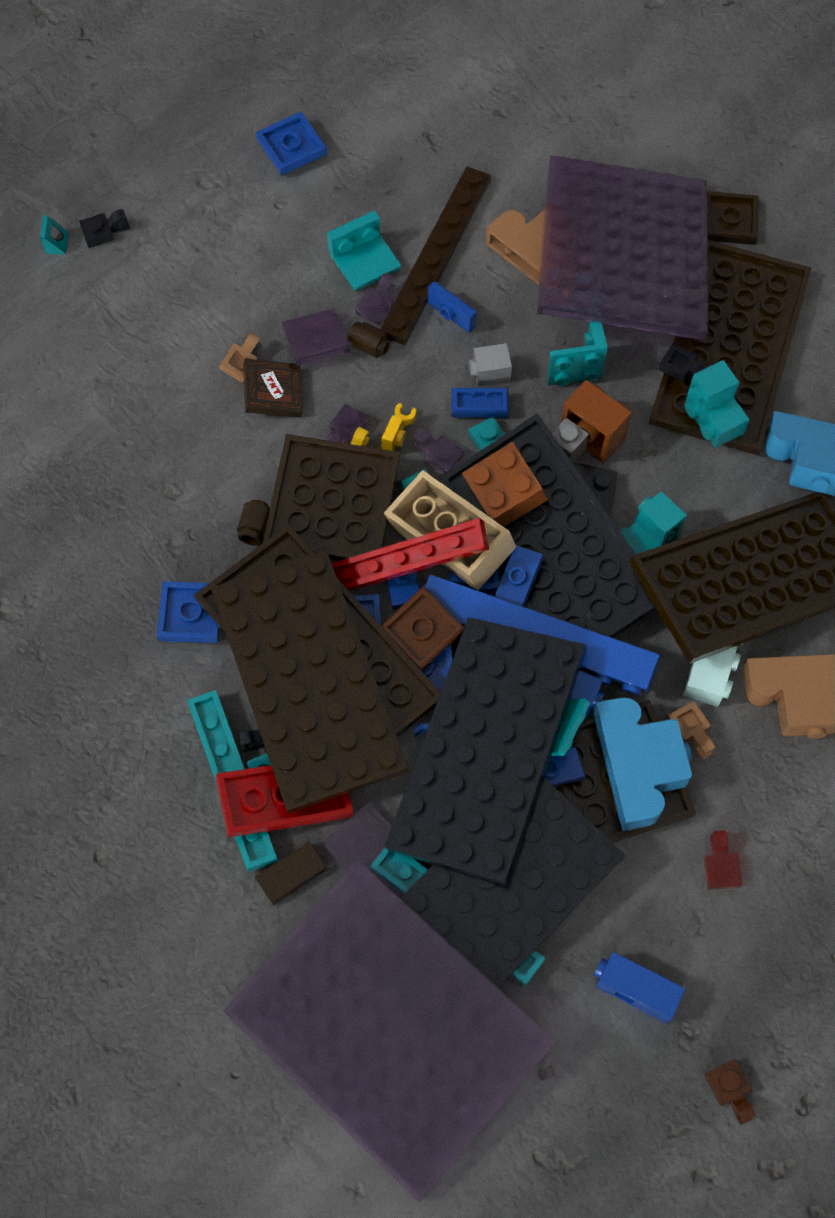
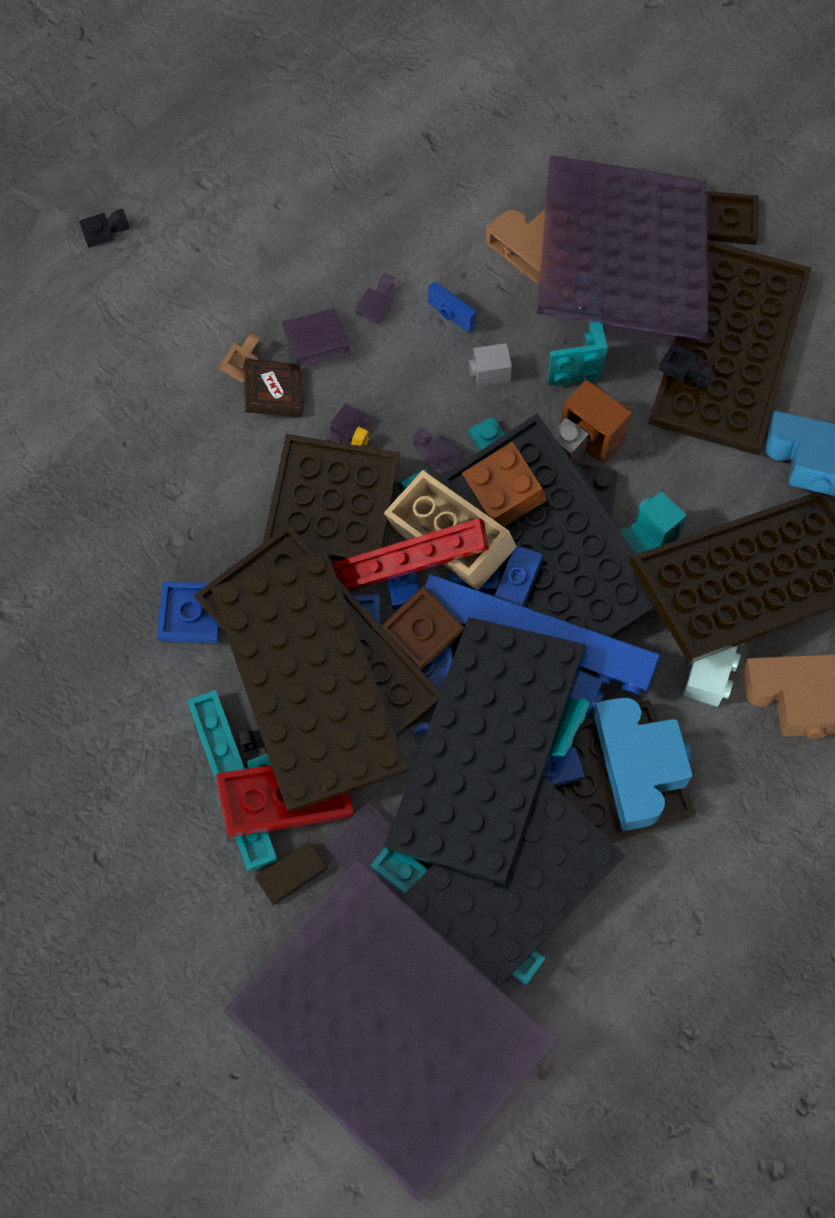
(53, 236): teal slope -> none
(253, 522): dark brown brick -> none
(291, 143): blue plate -> none
(361, 251): teal bracket -> none
(369, 339): dark brown brick -> none
(394, 433): yellow plate -> none
(435, 254): dark brown plate -> none
(479, 402): blue plate -> none
(639, 987): blue brick -> none
(693, 728): medium nougat plate -> none
(714, 405): teal brick -> none
(722, 868): clear red plate -> none
(730, 1087): reddish brown plate -> none

